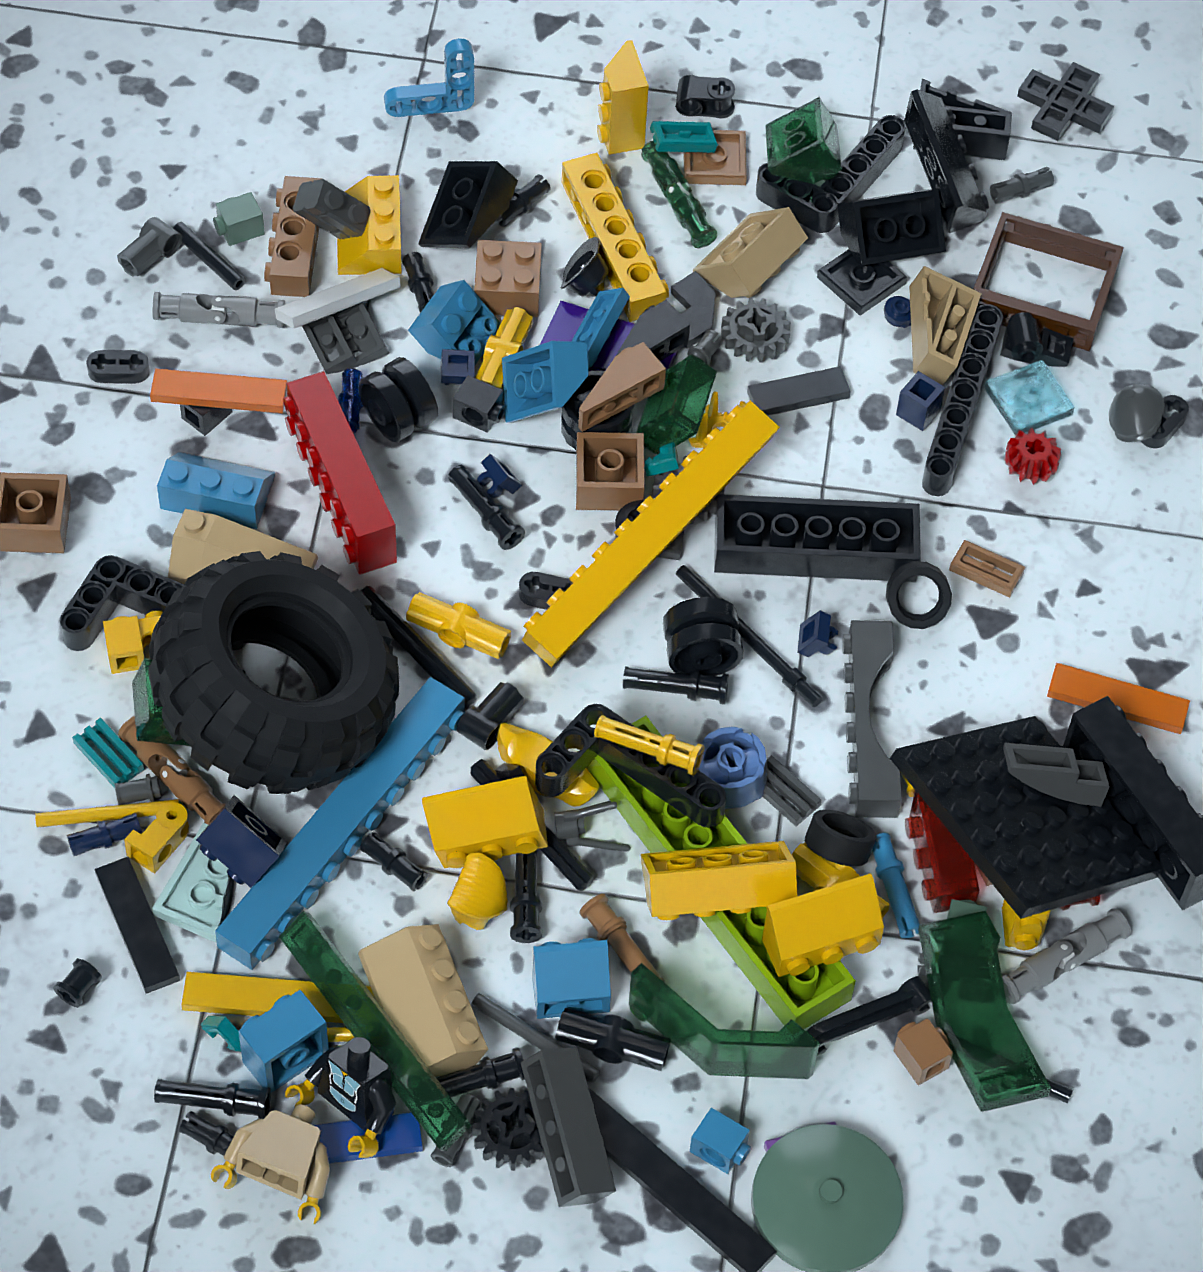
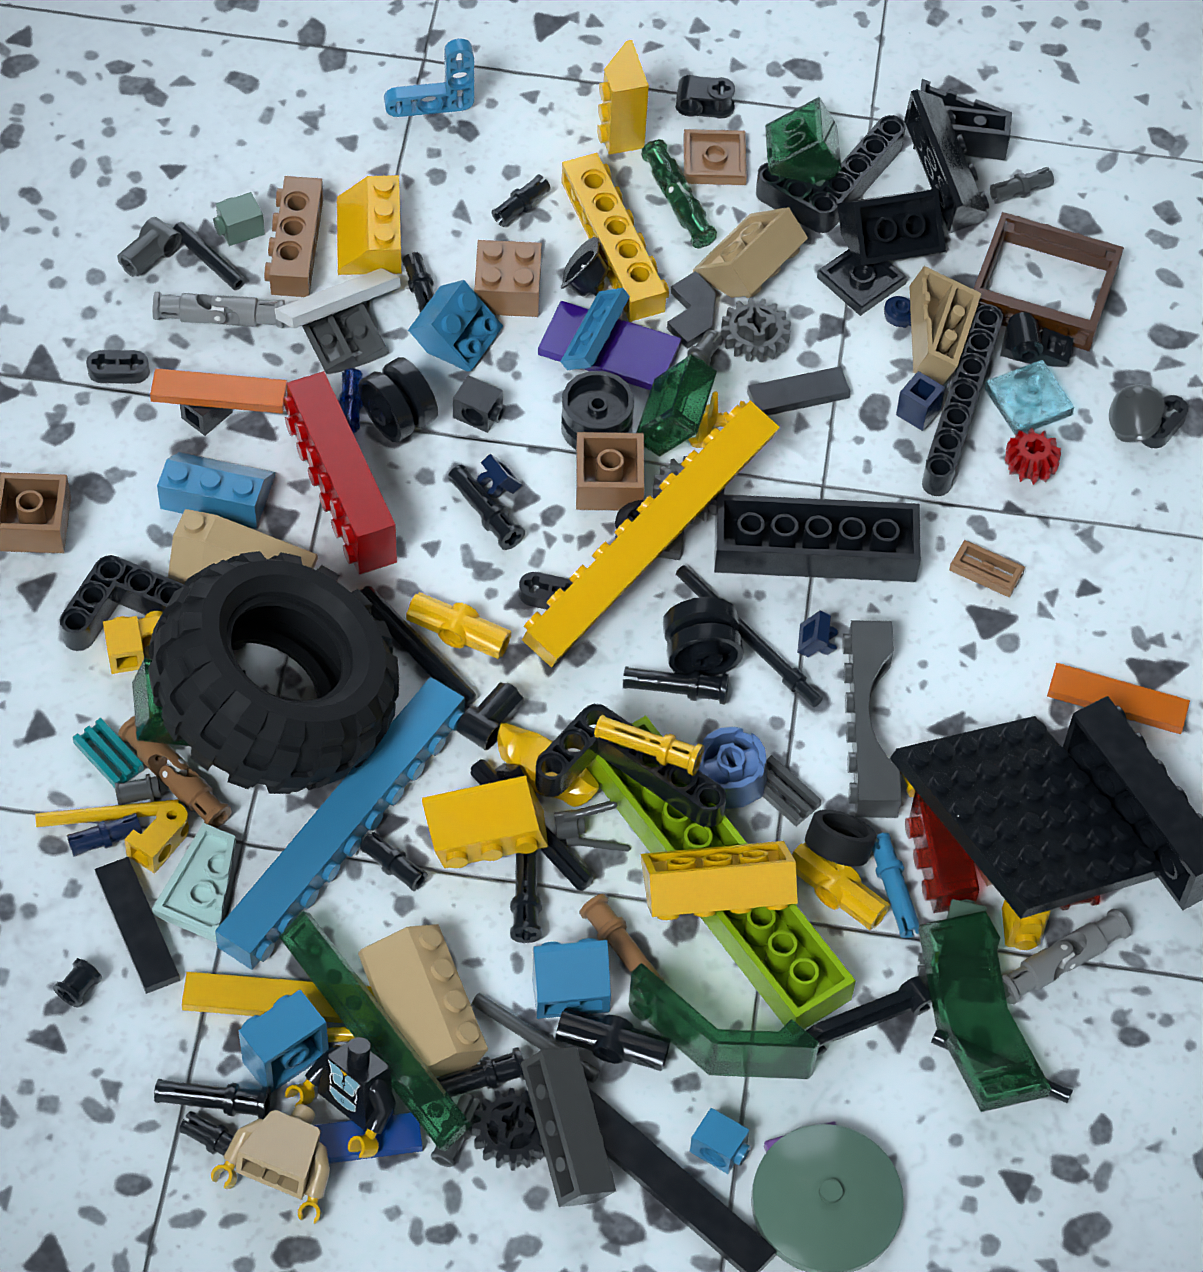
(221, 1025): teal tile -> none
(241, 842): dark blue slope -> none
(331, 209): dark grey brick -> none
(456, 366): dark blue tile -> none
(467, 203): black slope -> none
(478, 892): yellow hair -> none
(507, 341): yellow piece -> none
(542, 378): dark azure slope -> none
(626, 381): medium nougat slope -> none
(660, 329): black slope -> none
(663, 462): teal tile -> none
(683, 136): teal tile -> none
(823, 926): yellow slope -> none
(923, 1050): medium nougat brick -> none
(928, 619): black tyre -> none
(1058, 773): dark grey slope -> none
(1065, 101): black plate -> none

